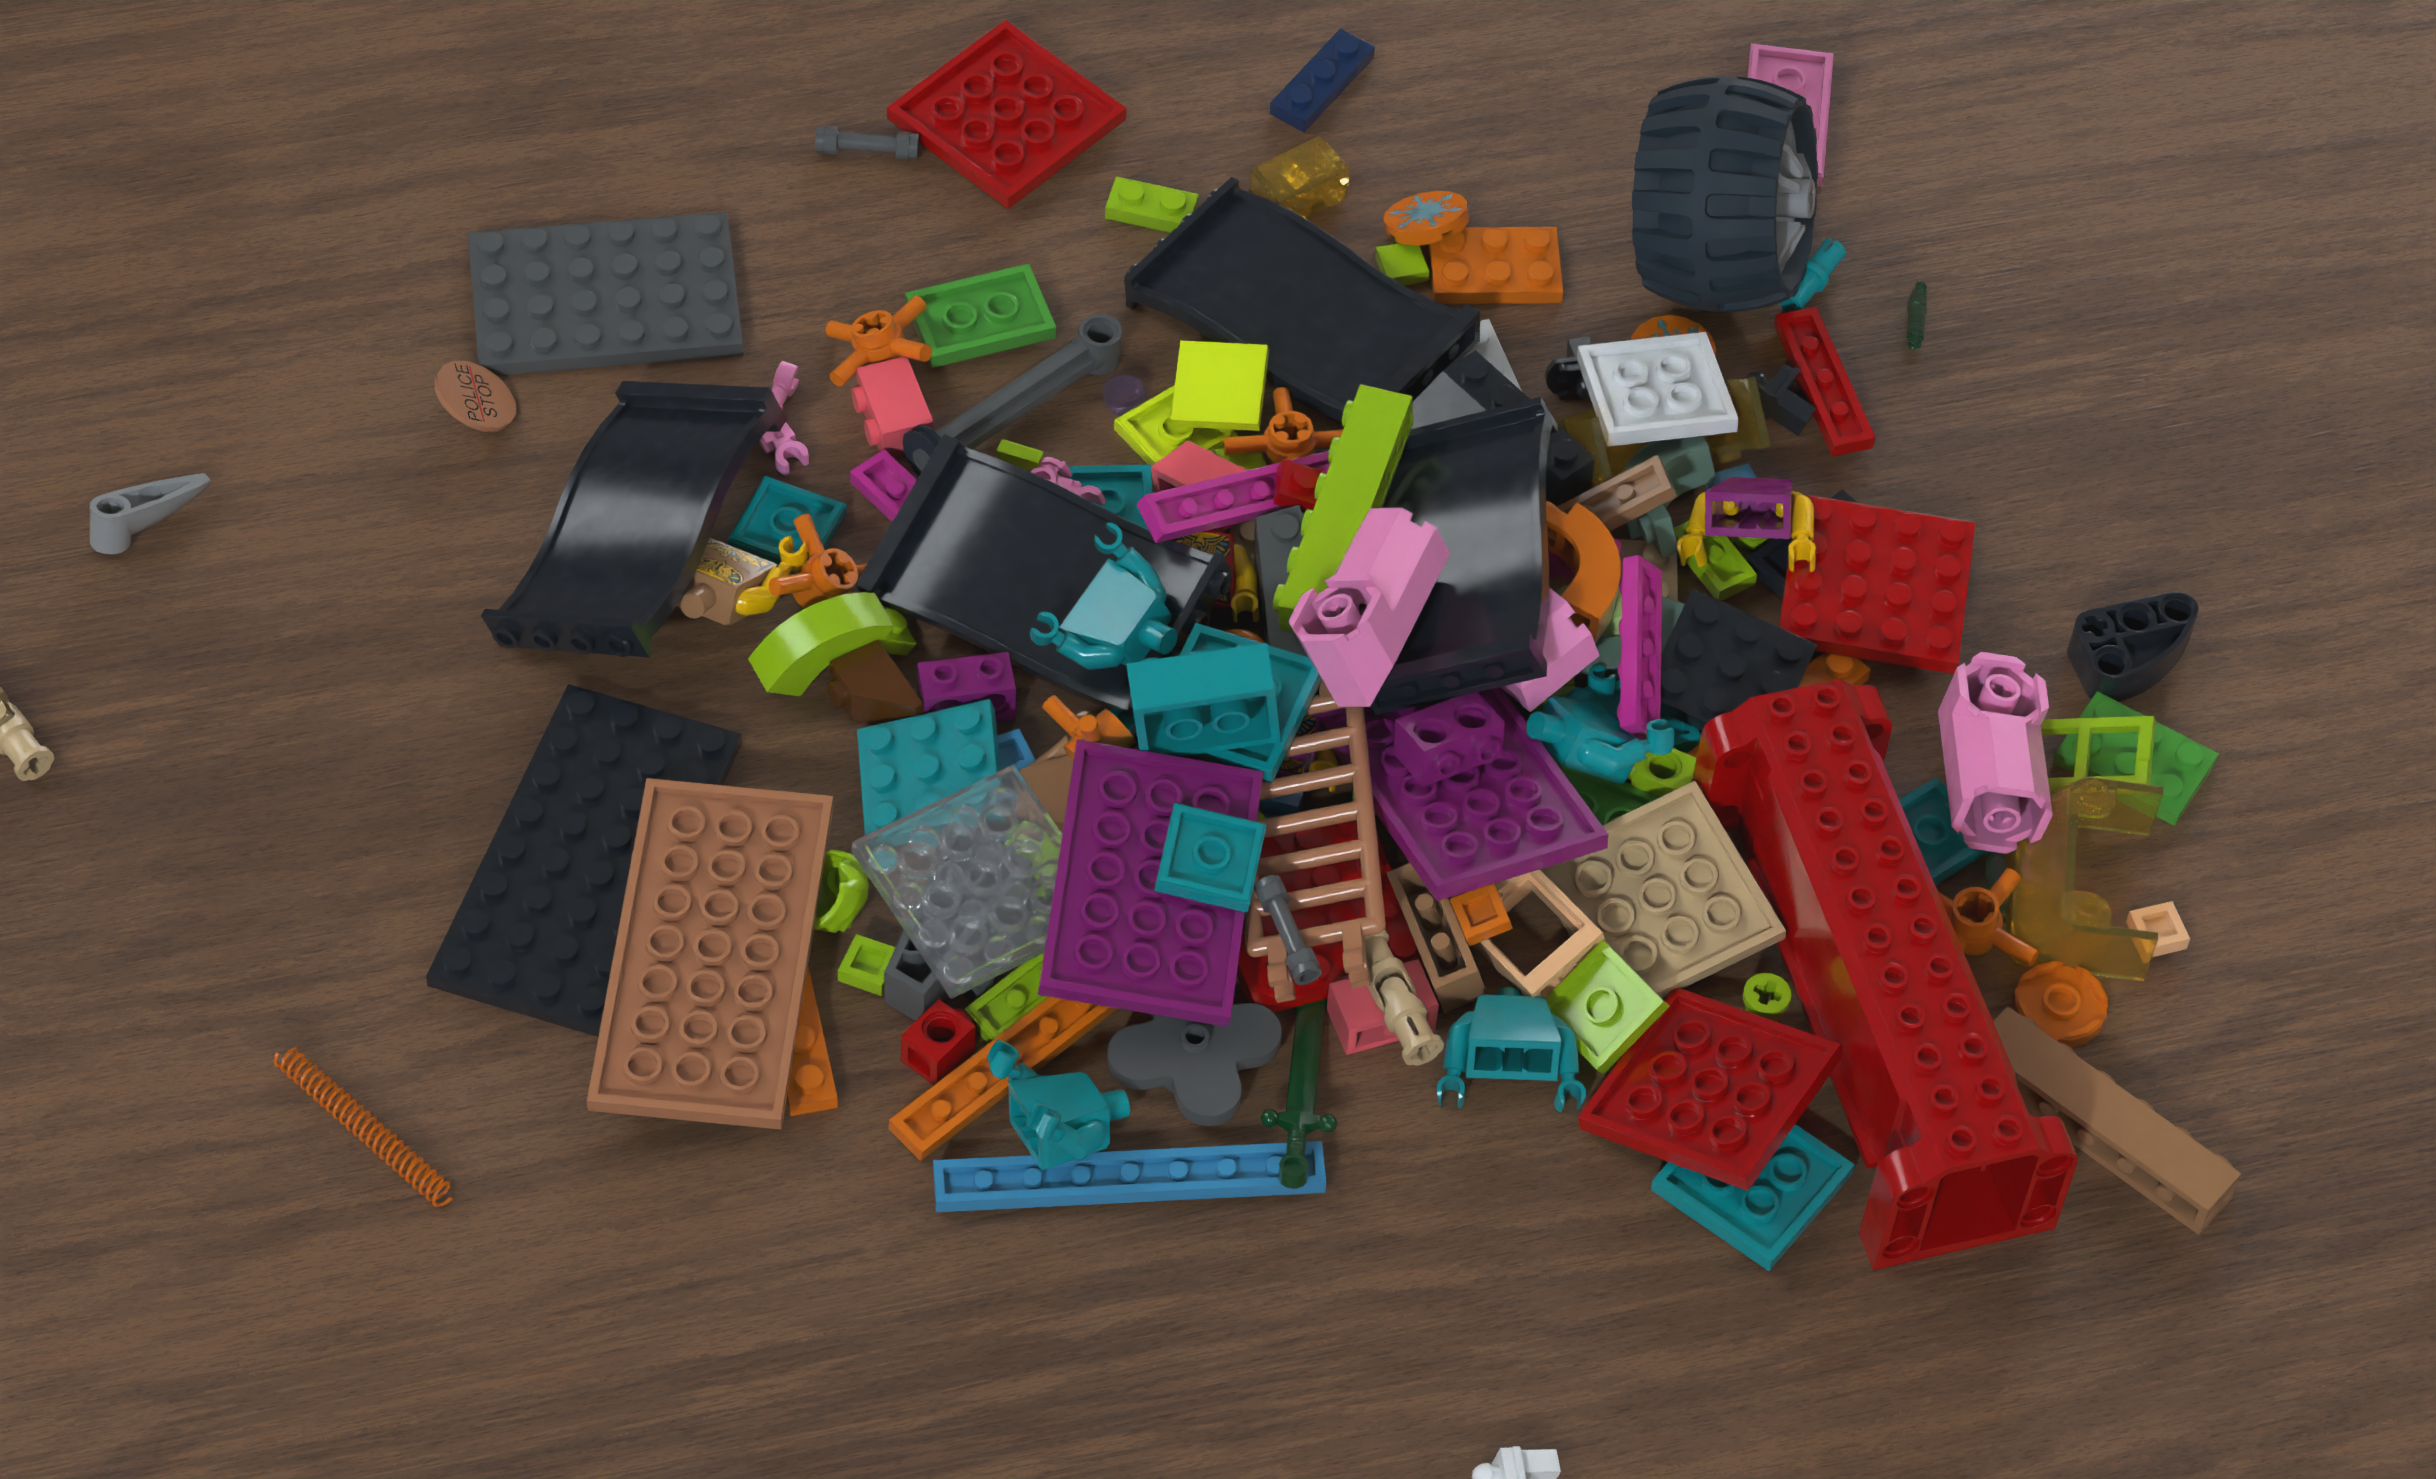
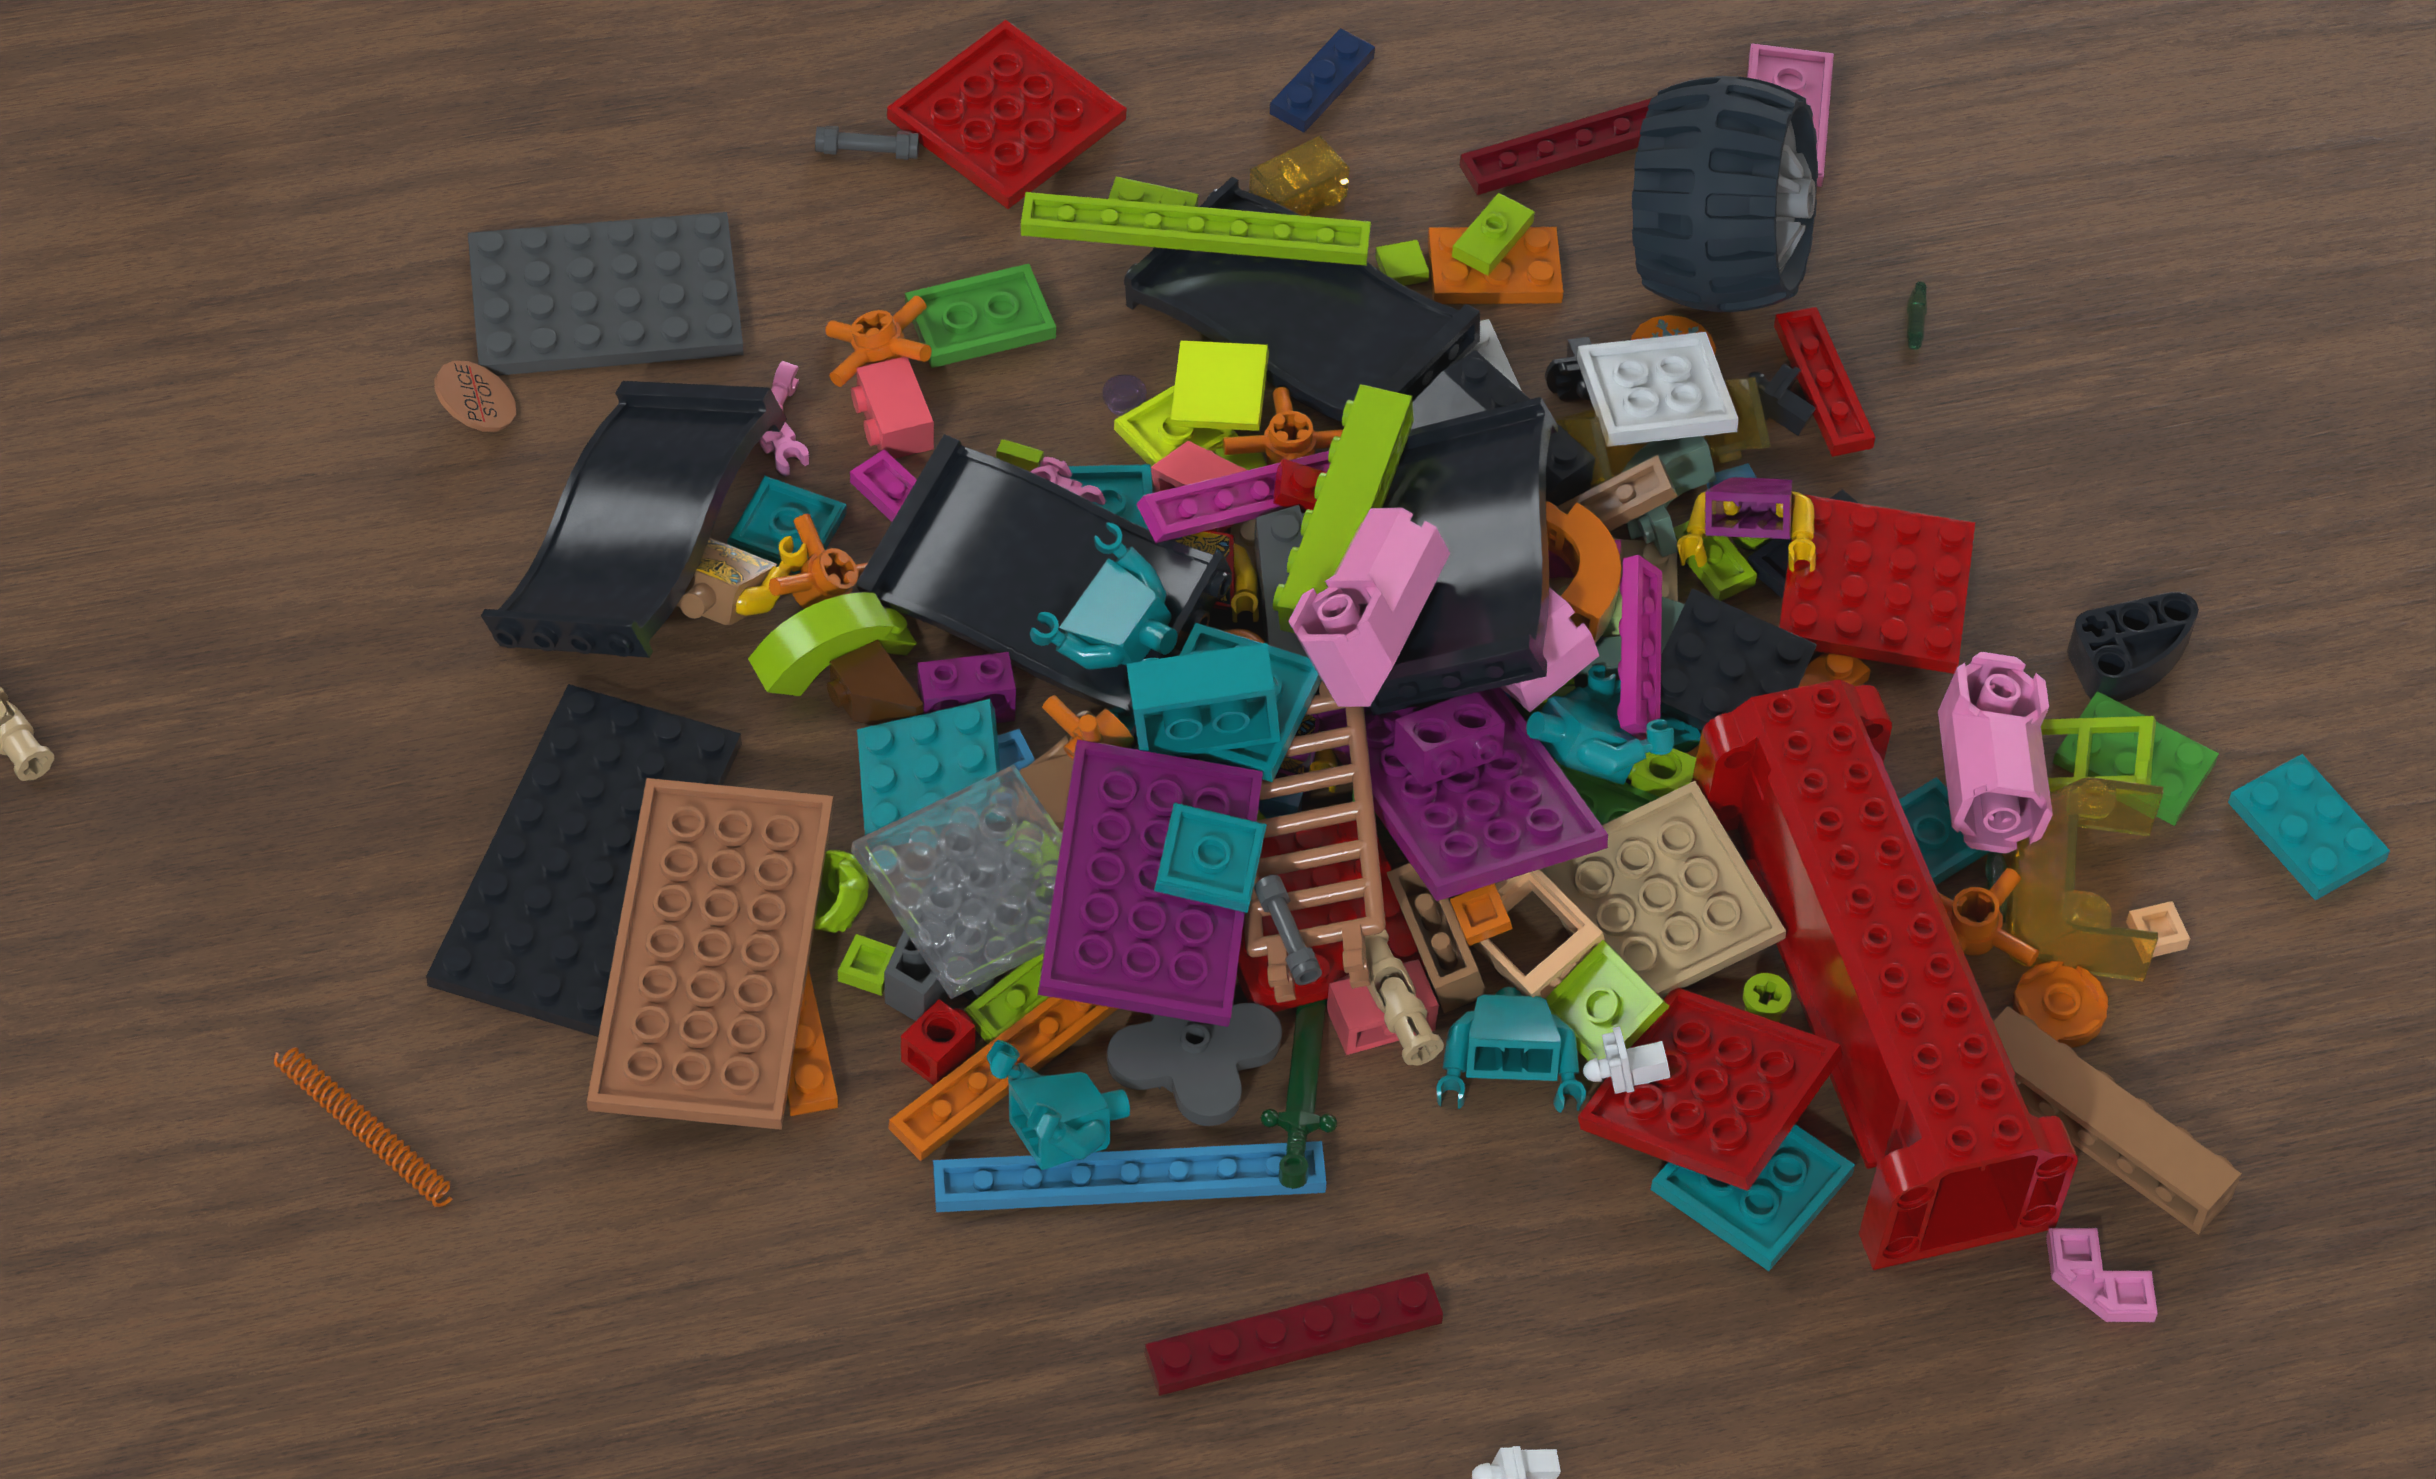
(136, 508): light grey piece -> none
(1091, 352): dark grey piece -> none
(1195, 228): none -> lime plate
(1293, 1333): none -> dark red plate
(1425, 217): orange tile -> none
(1493, 234): none -> lime plate
(1554, 148): none -> dark red plate
(1628, 1066): none -> white piece
(1817, 273): teal pin -> none
(2109, 1294): none -> bright pink tile
(2308, 826): none -> teal plate

